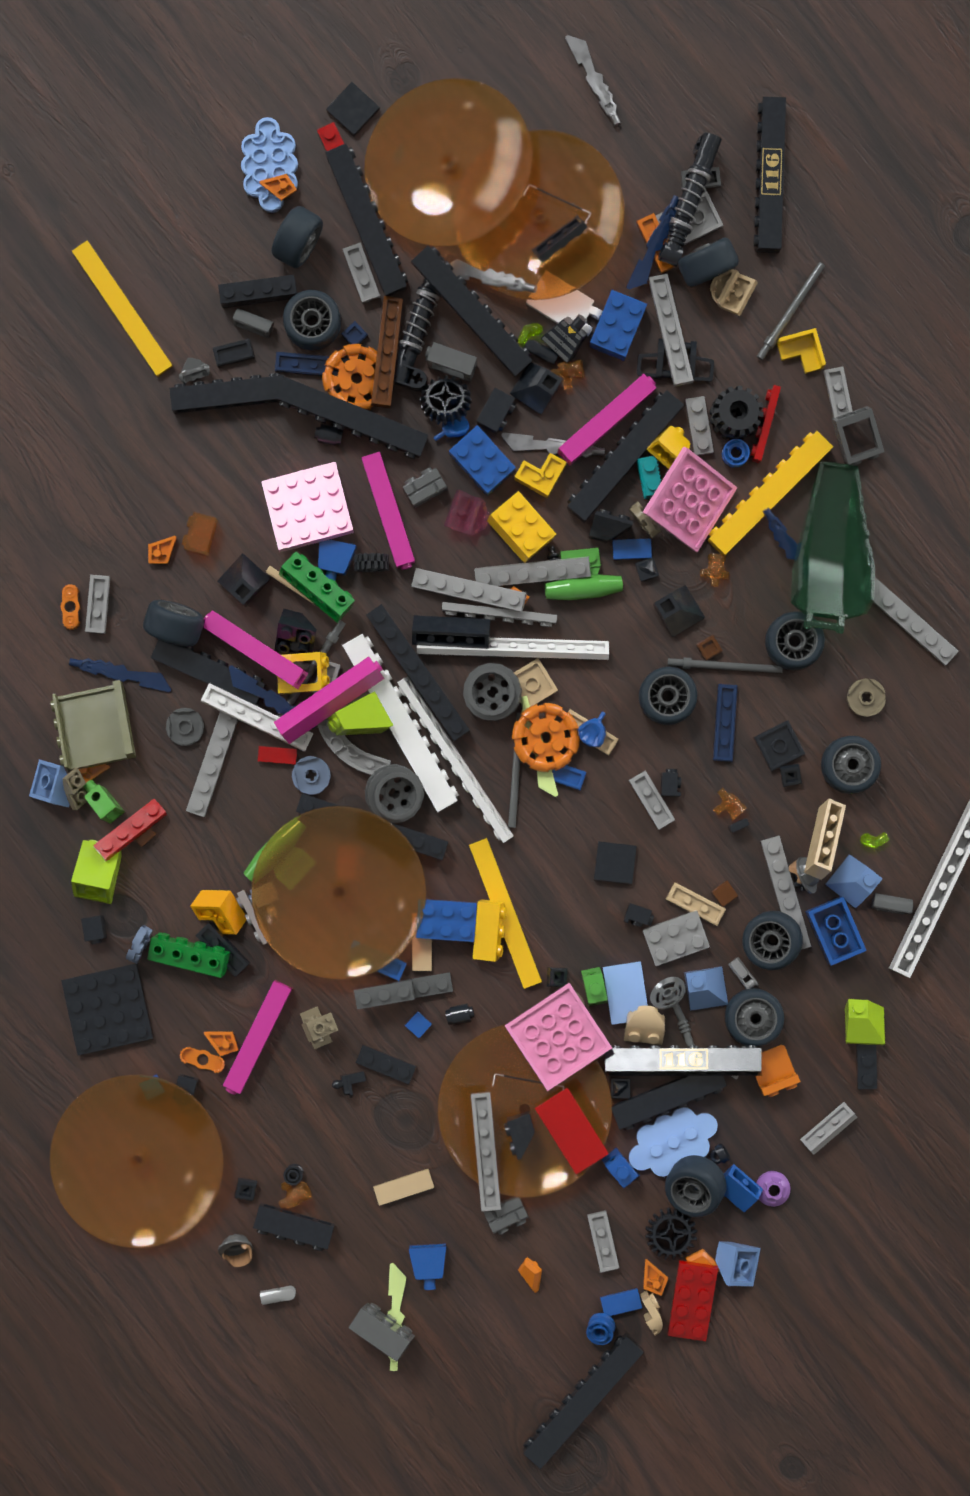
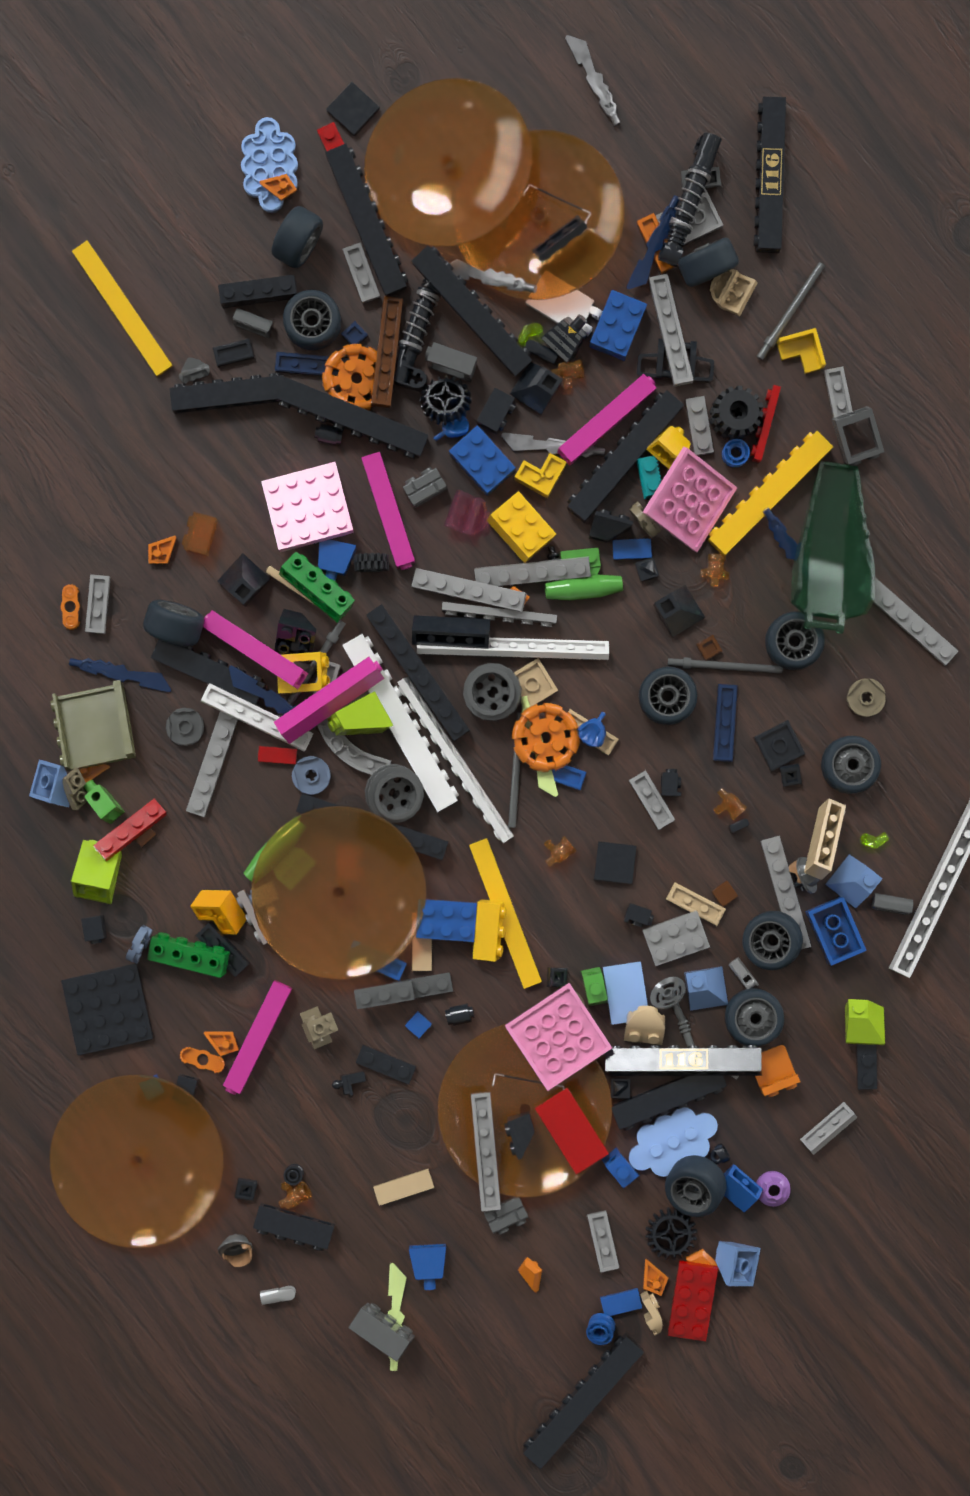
(560, 852): none -> clear orange piece

